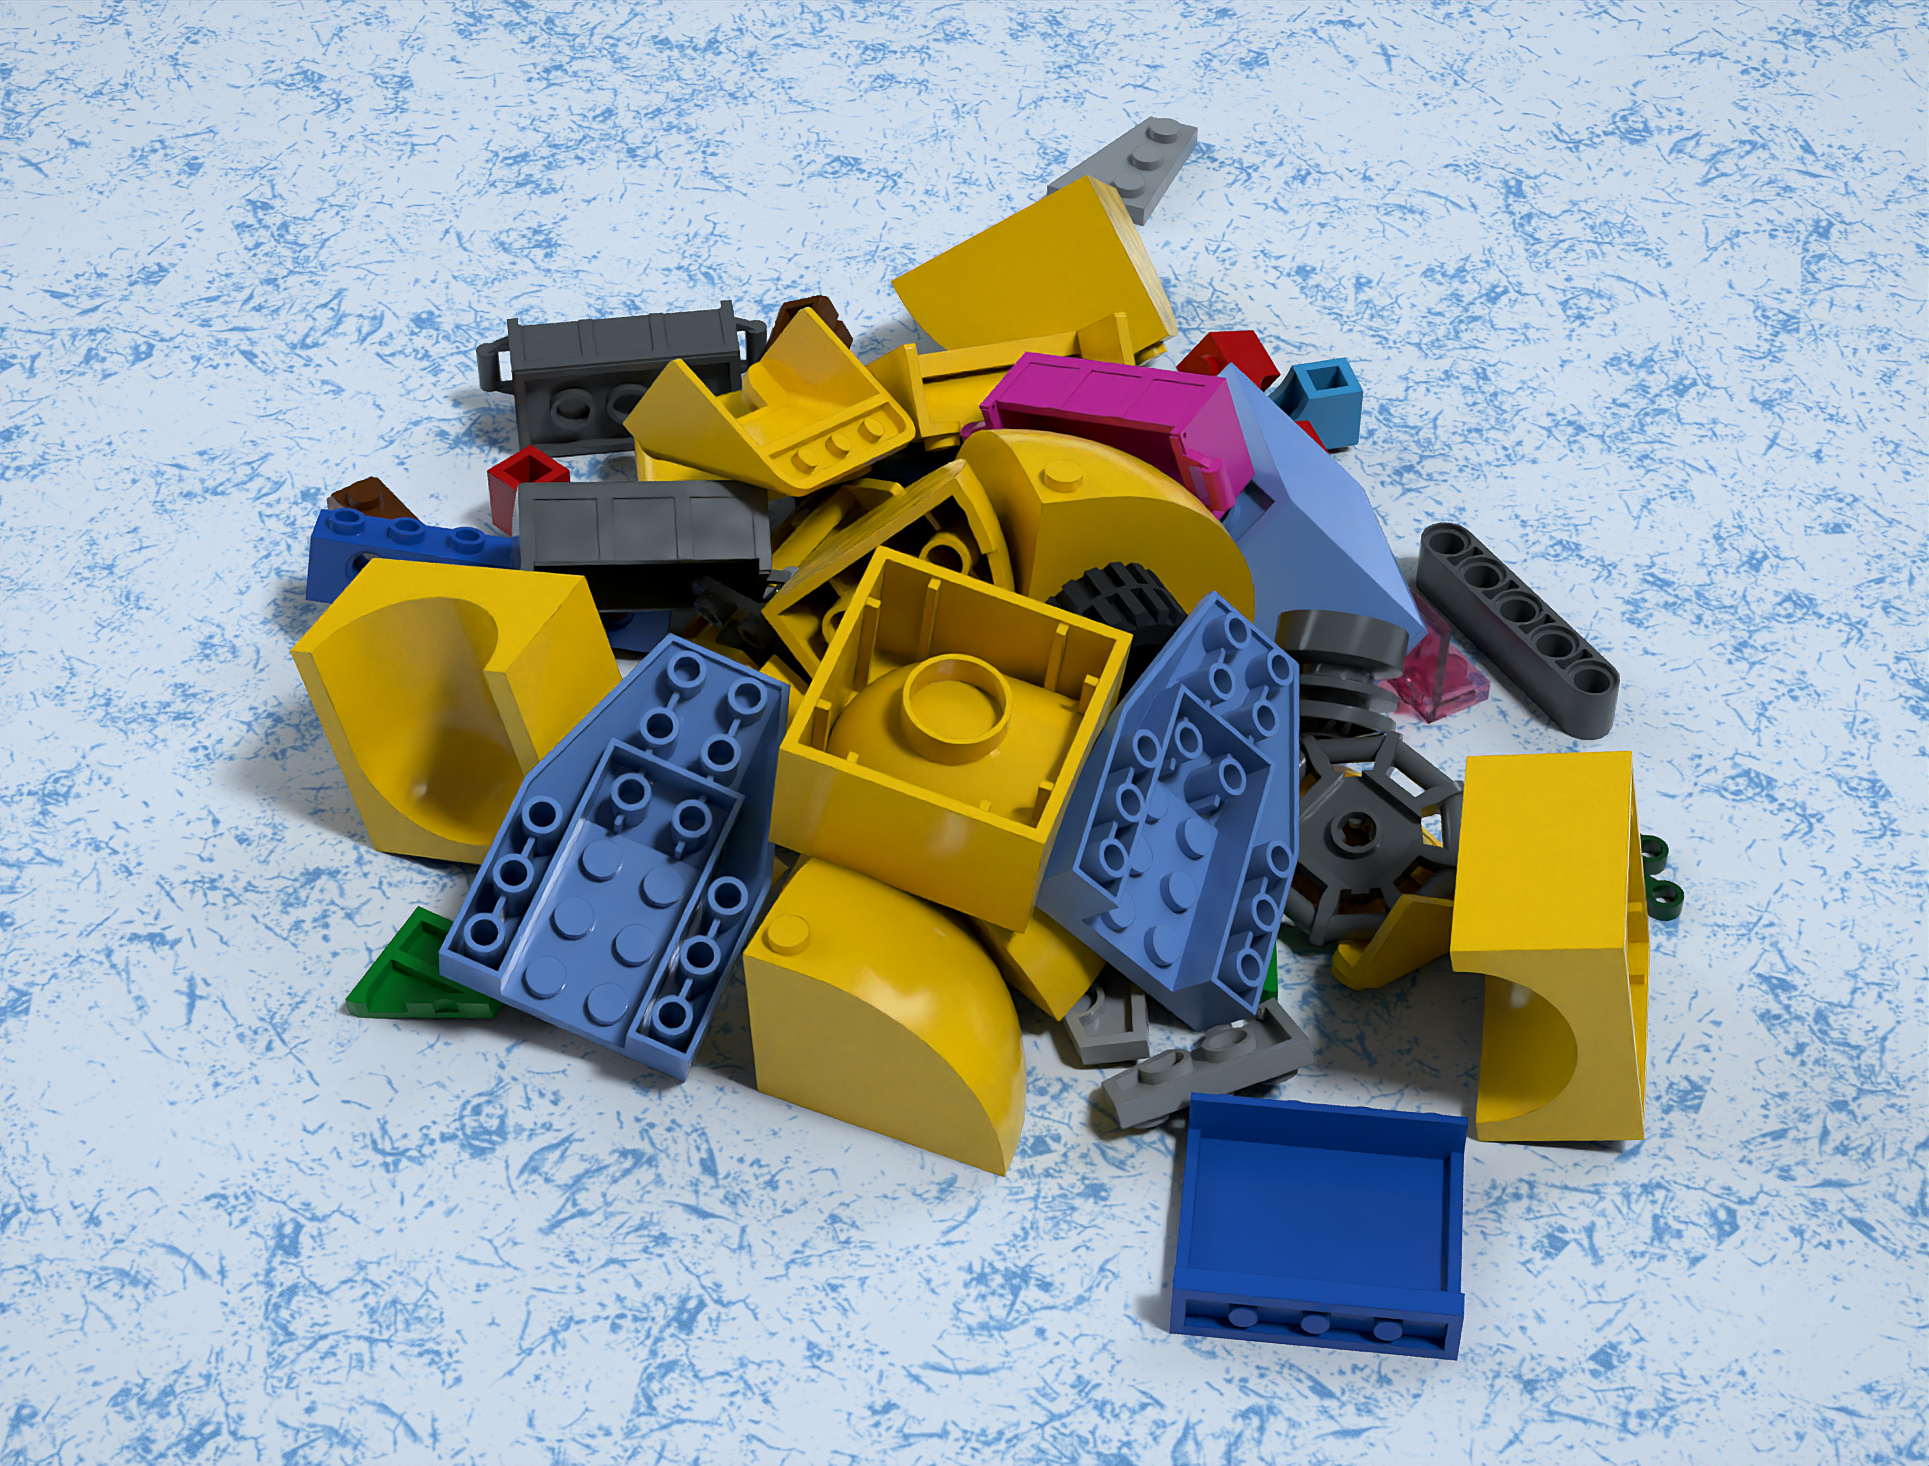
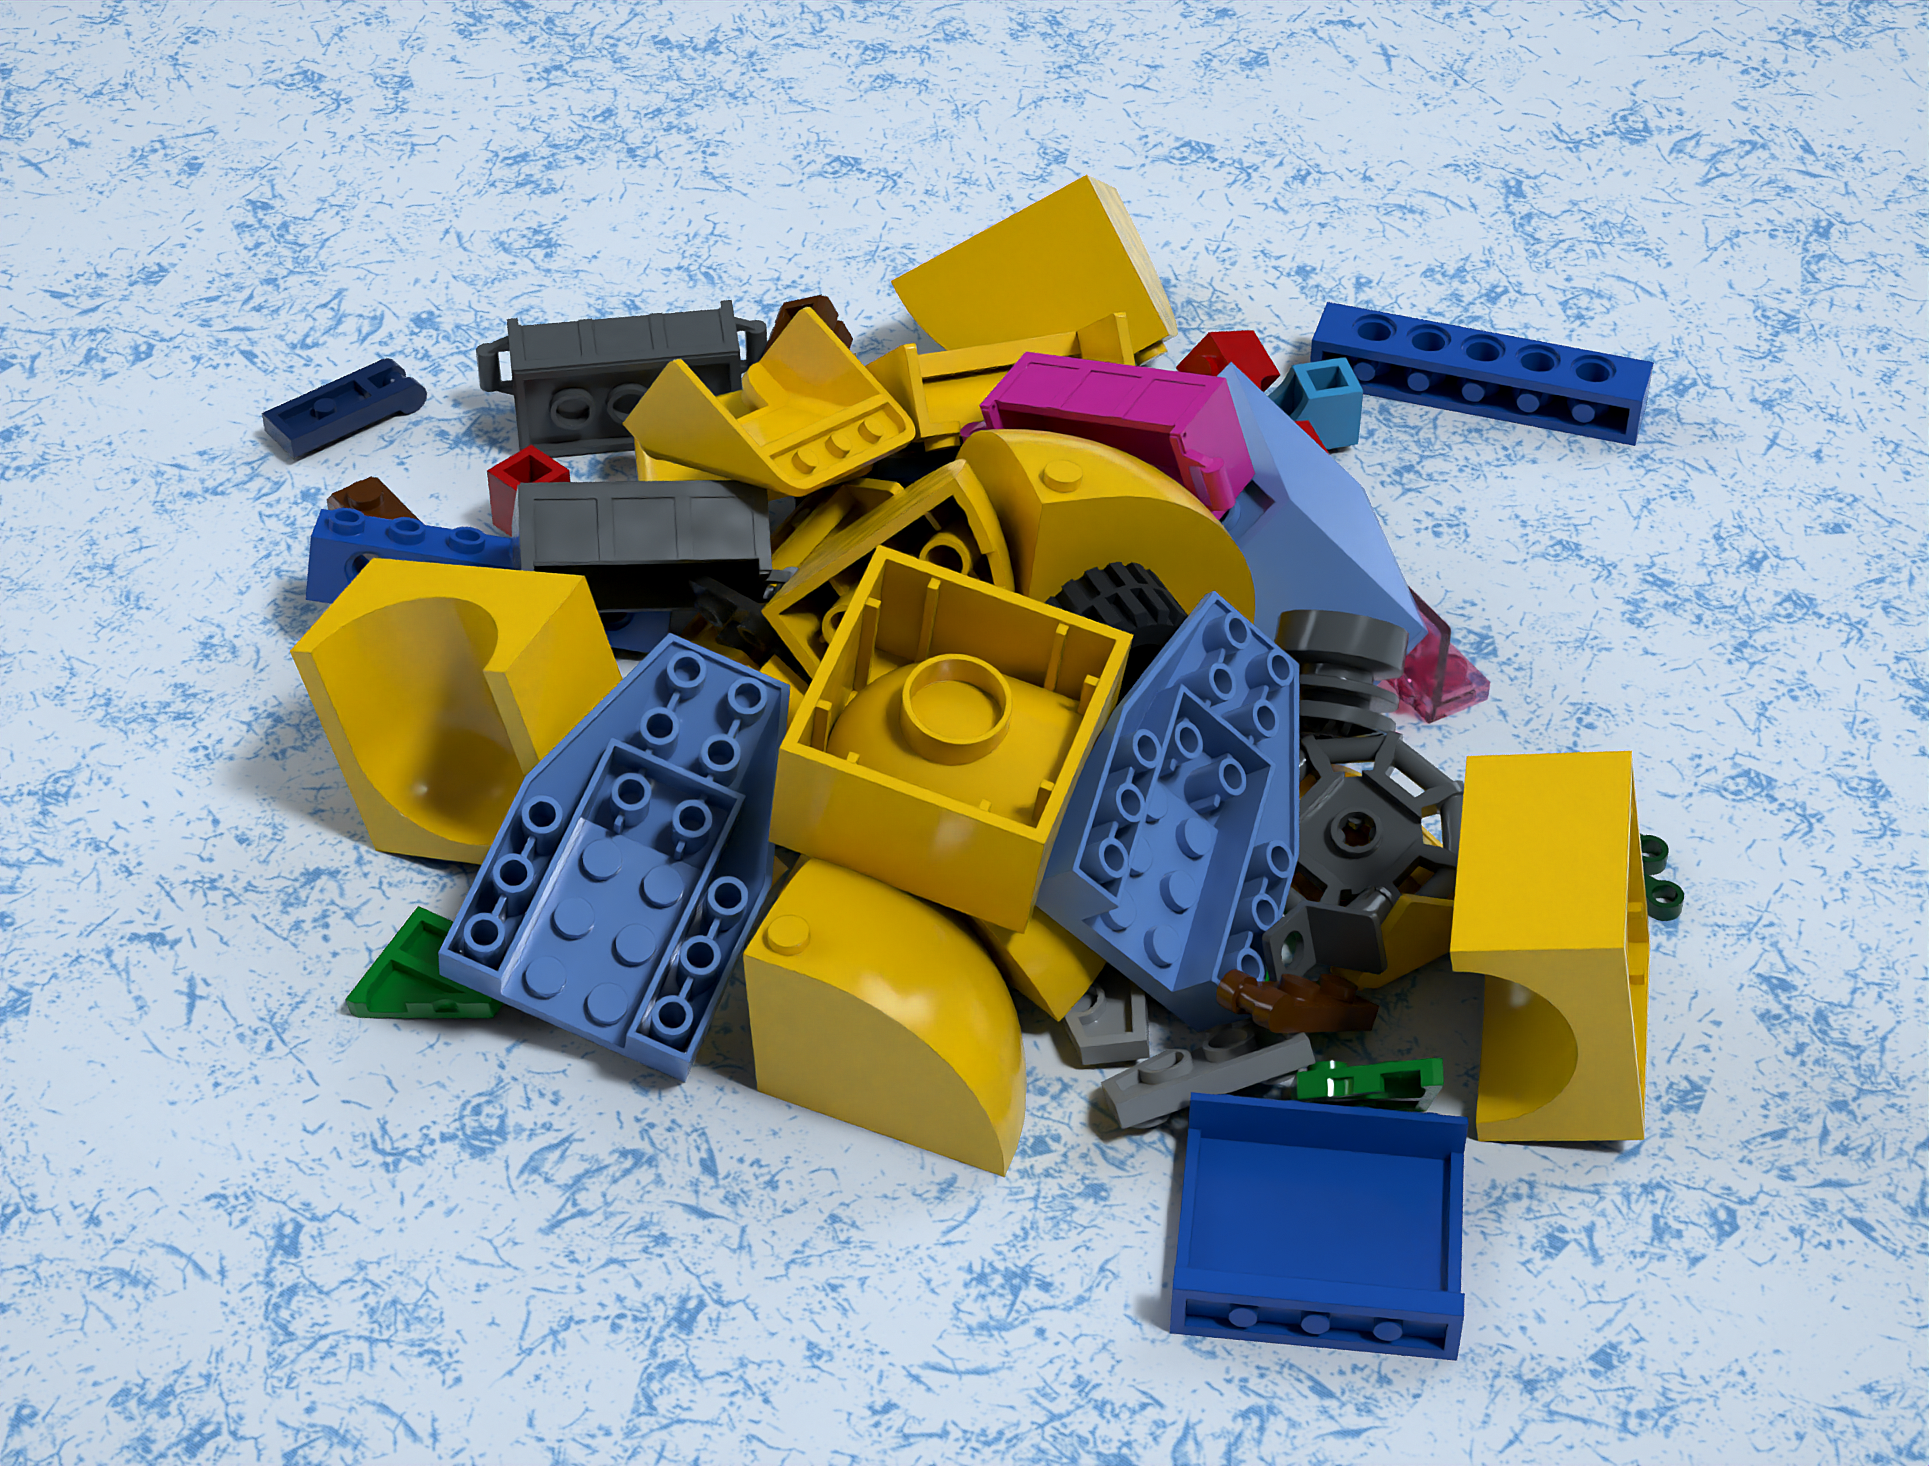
(343, 407): none -> dark blue plate
(1139, 164): light grey wing -> none
(1297, 1003): none -> reddish brown plate
(1332, 935): none -> dark grey bracket
(1382, 1085): none -> green wing
(1487, 373): none -> blue brick
(1518, 631): dark grey beam -> none

